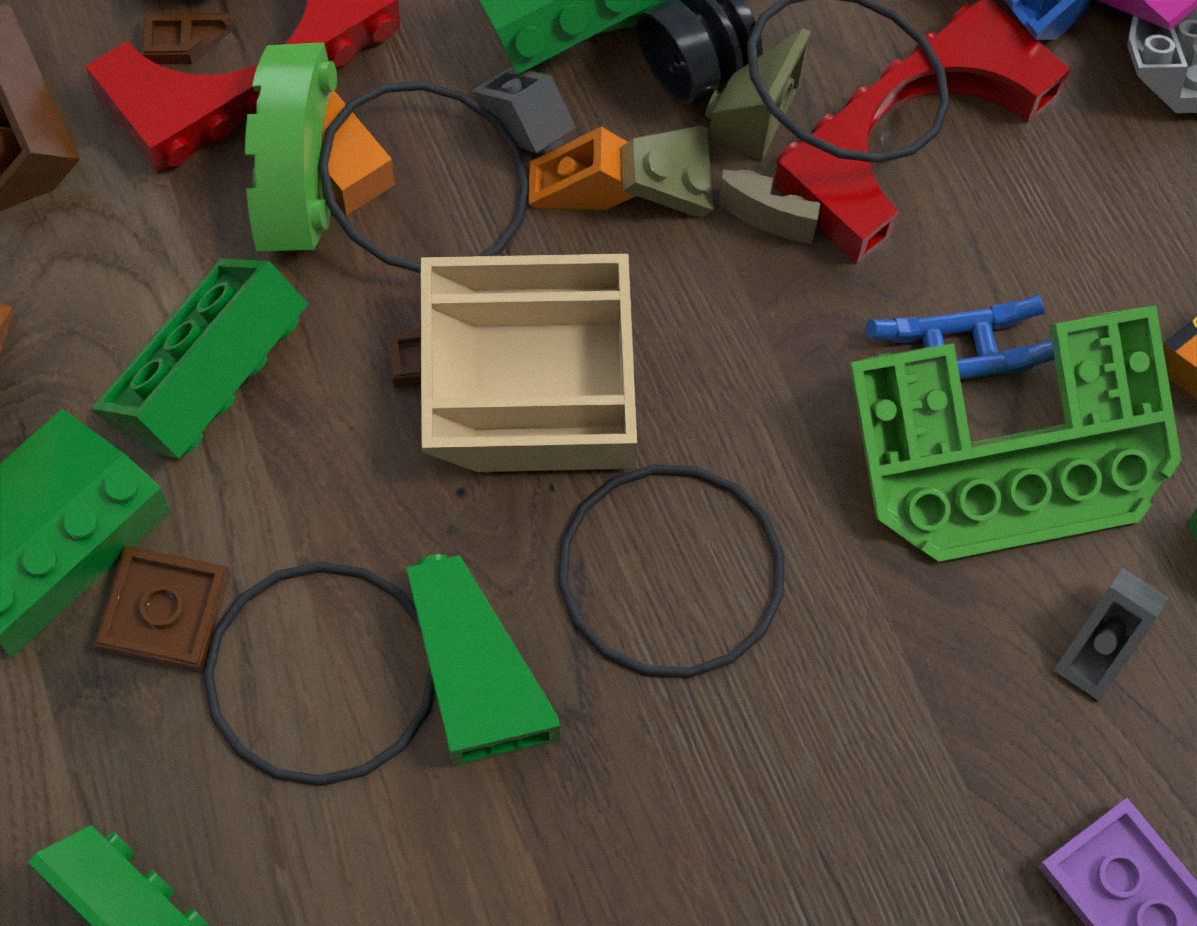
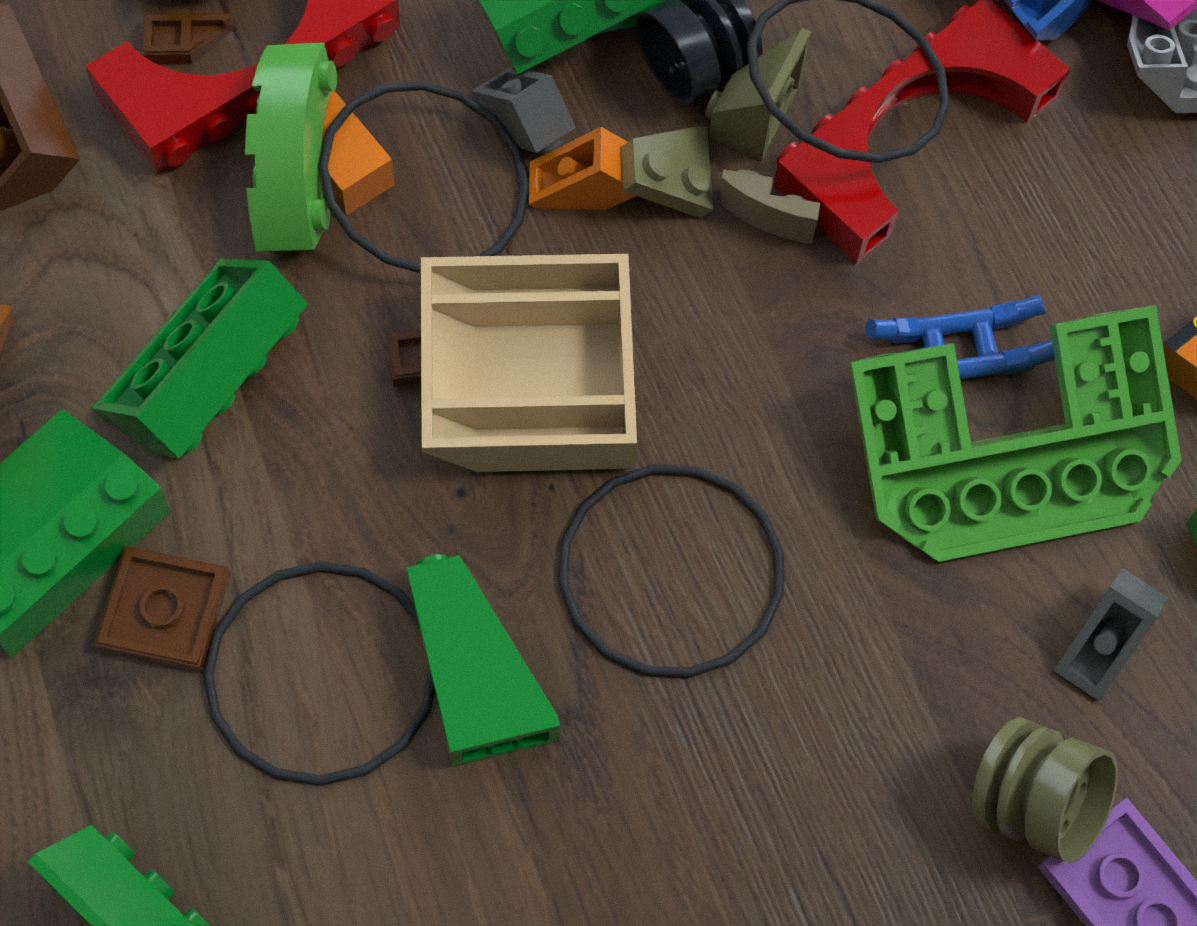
(1045, 789): none -> olive wheel

